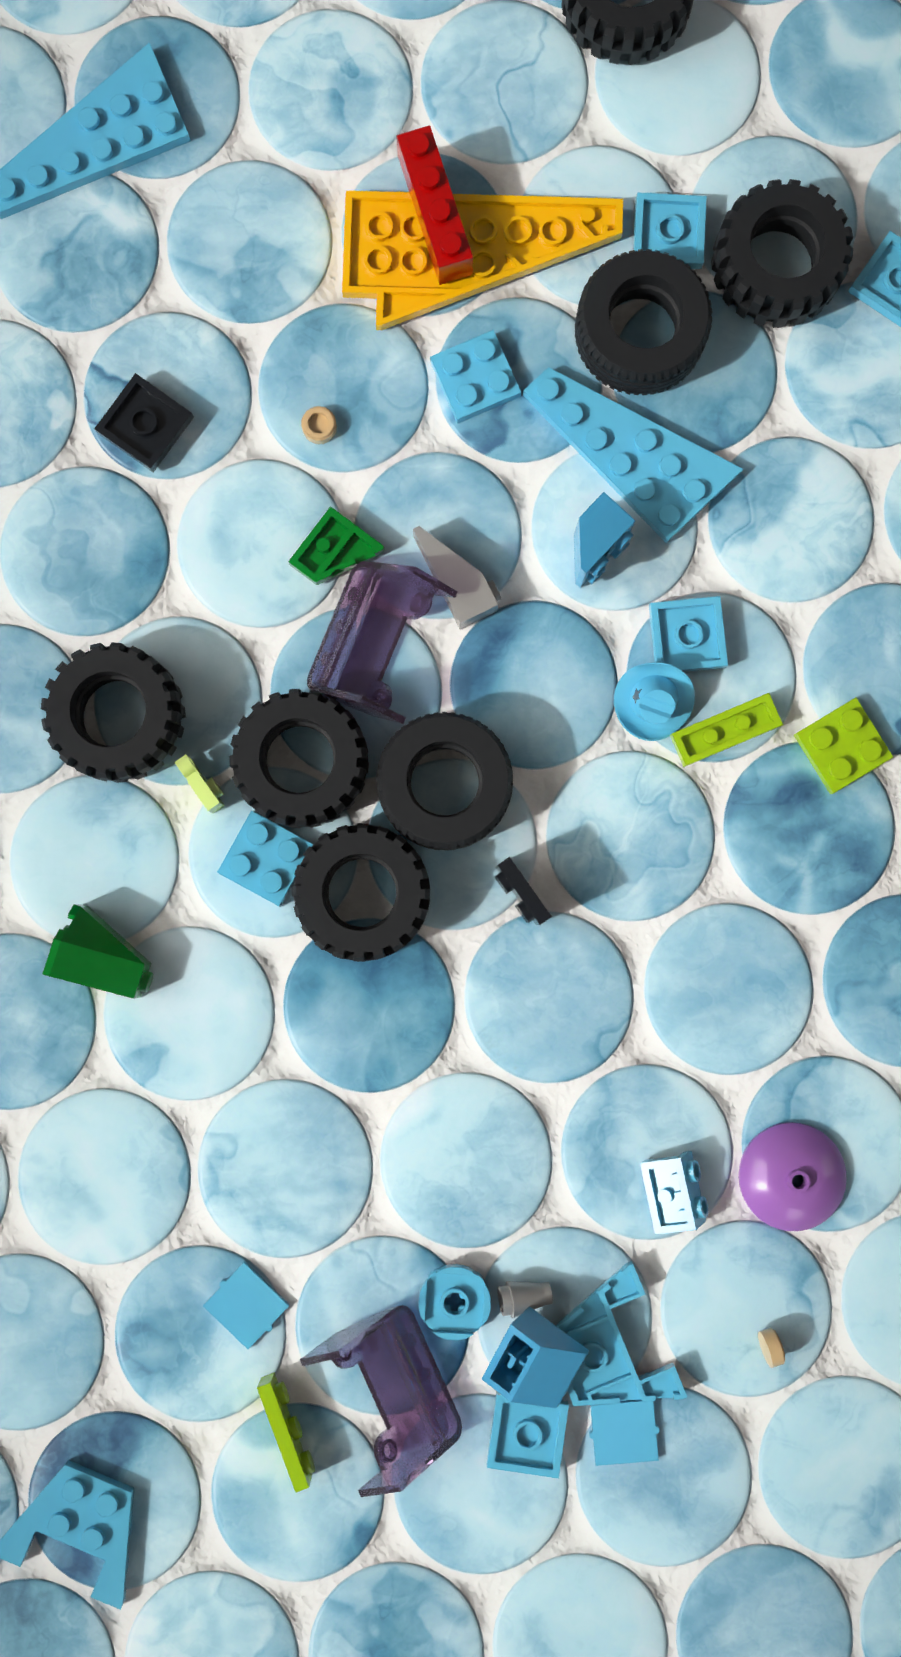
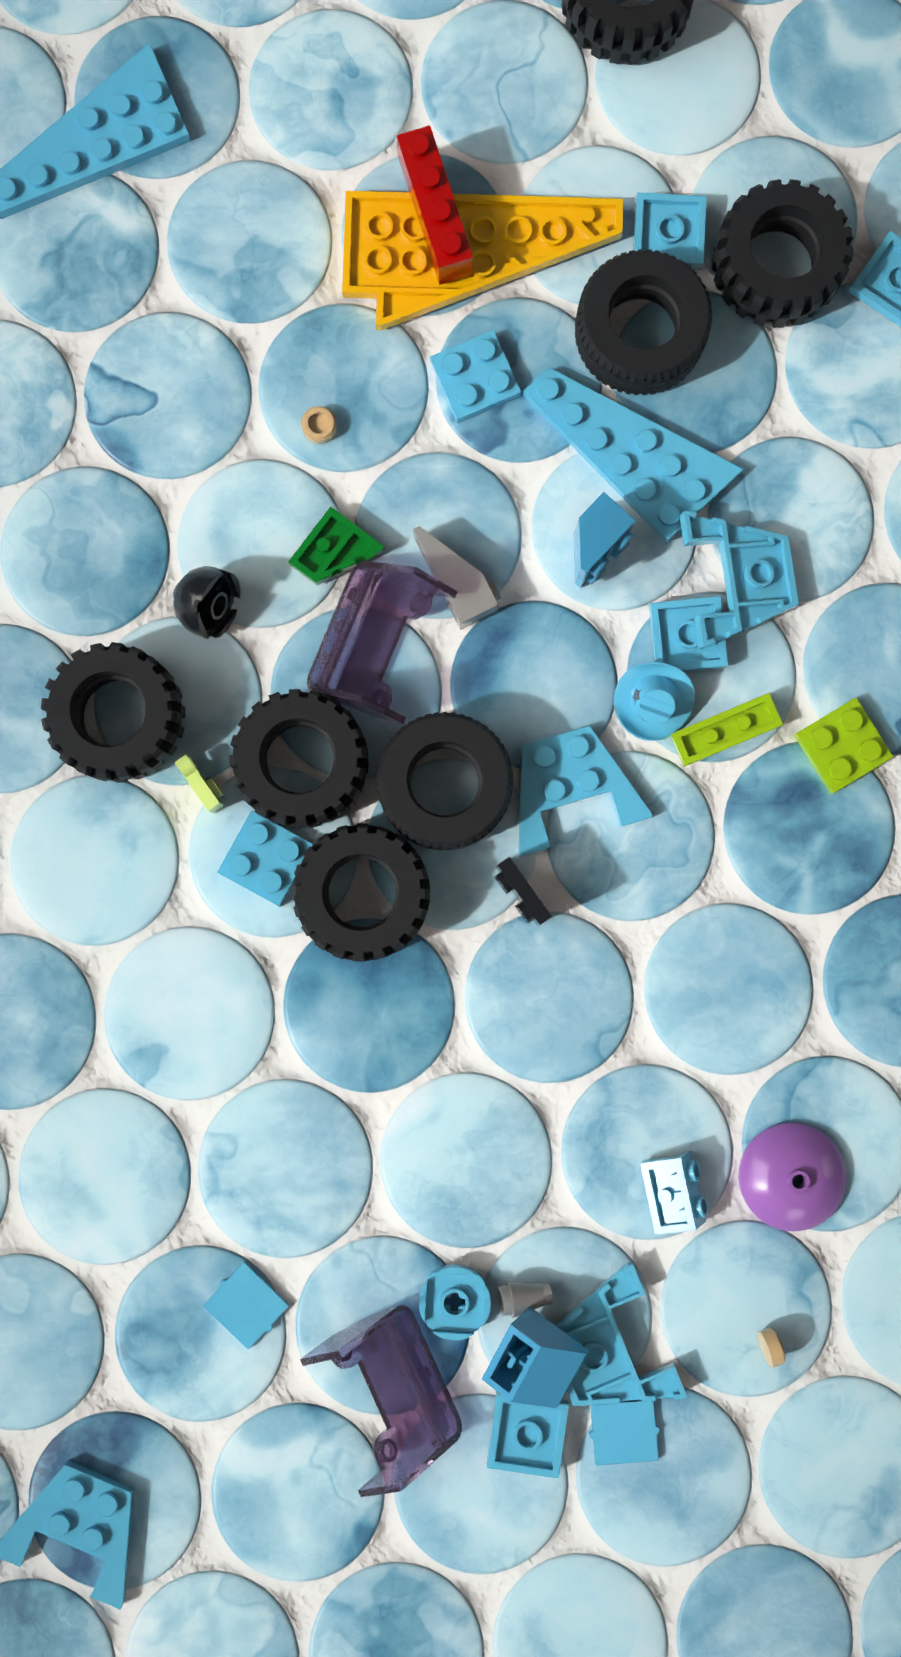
(97, 956): green slope -> none
(144, 422): black plate -> none
(205, 601): none -> black cylinder
(286, 1431): lime plate -> none
(568, 771): none -> medium azure wing
(755, 572): none -> medium azure wing

